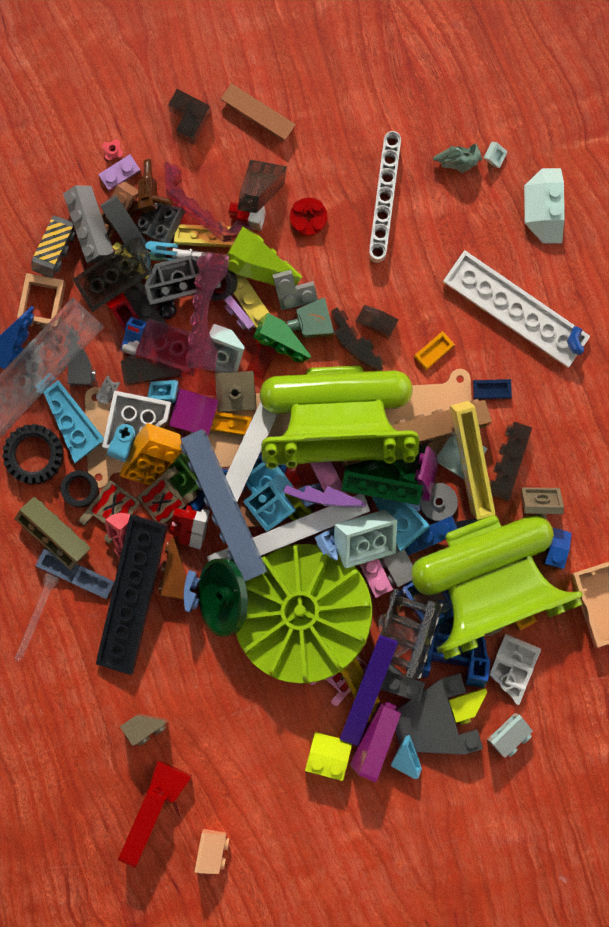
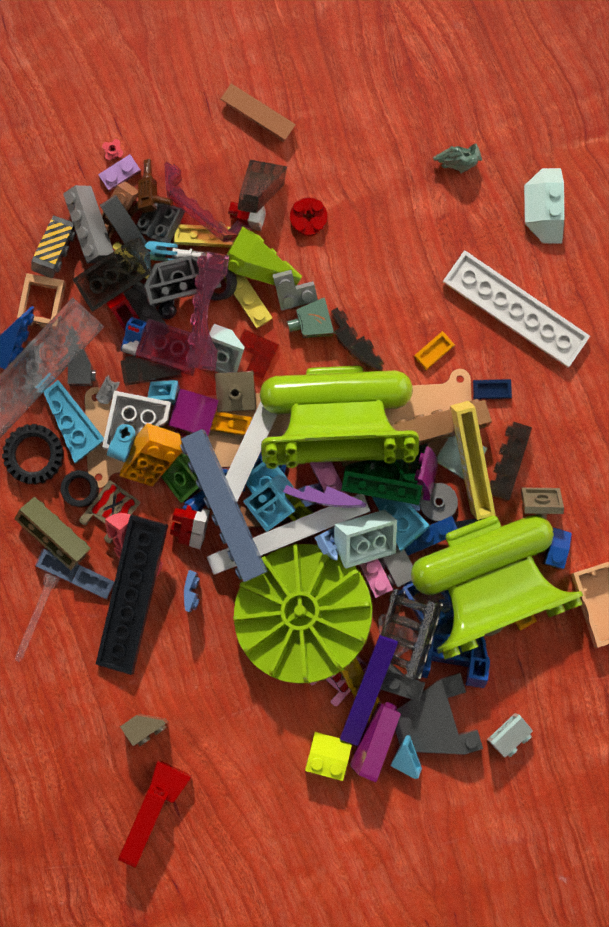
(162, 498): flag -> none
(174, 575): dark orange slope -> none
(193, 114): clear smoke brick -> none
(211, 851): light nougat slope -> none
(222, 597): dark green dish -> none
(233, 308): lavender plate -> none
(277, 334): green slope -> none
(294, 475): clear red cone -> none
(377, 321): clear smoke slope -> none
(388, 188): white beam -> none
(466, 705): neon yellow slope -> none
(495, 154): light aqua plate -> none
(514, 666): white slope -> none
(573, 341): blue arm -> none

